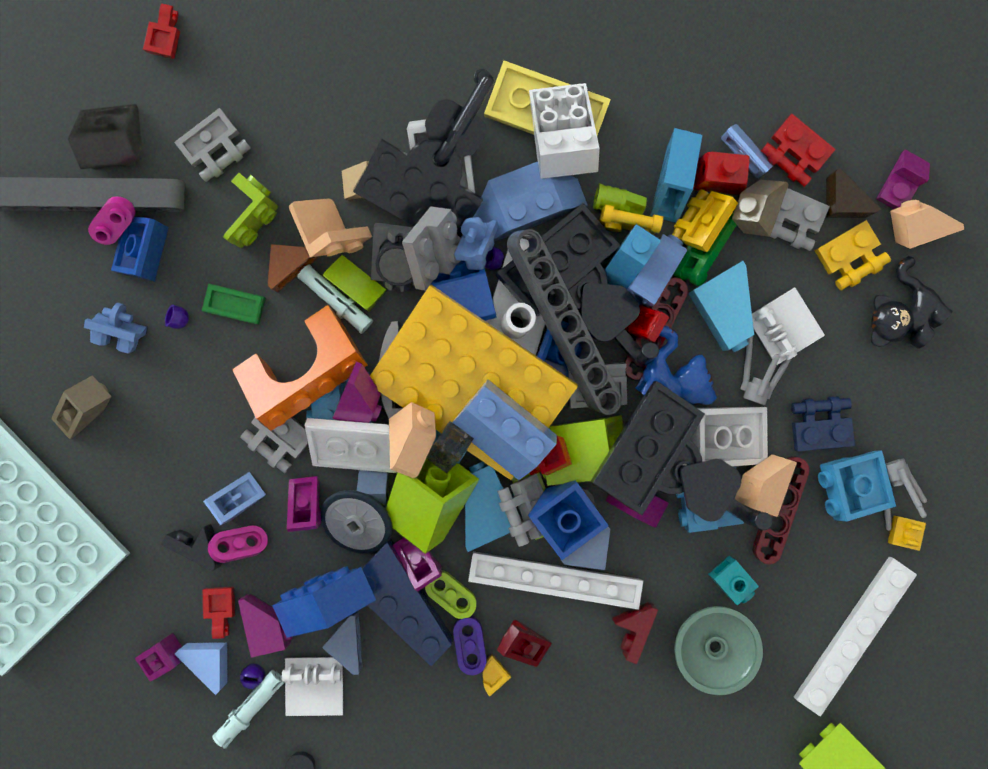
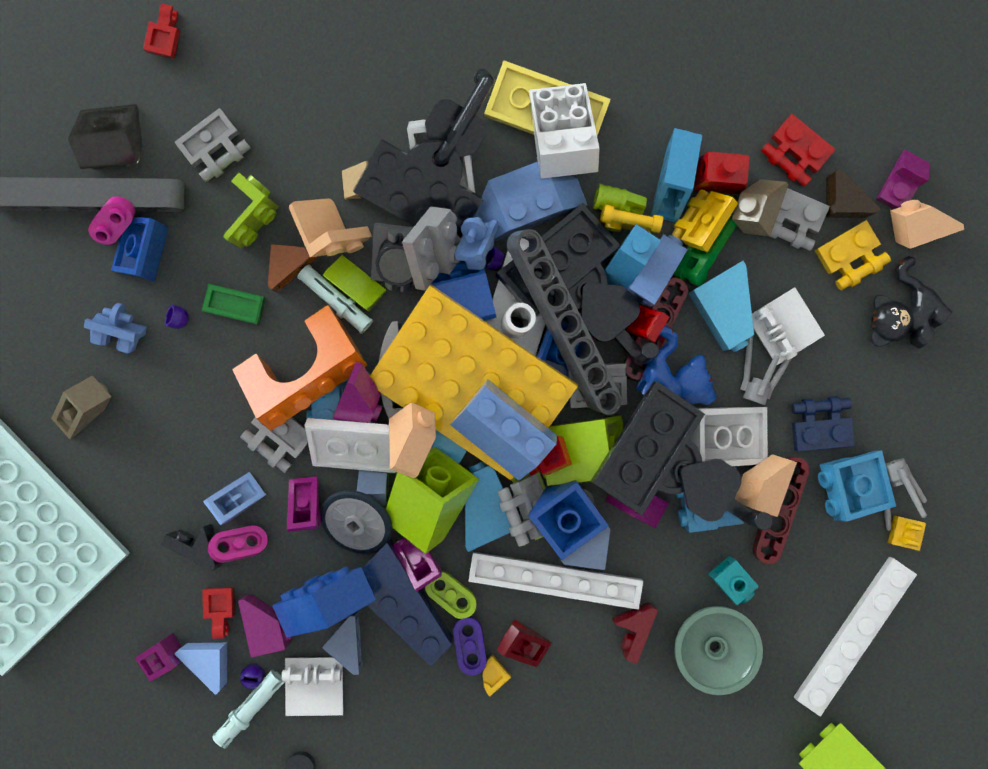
(449, 447): clear smoke brick -> none
(741, 144): light blue slope -> none

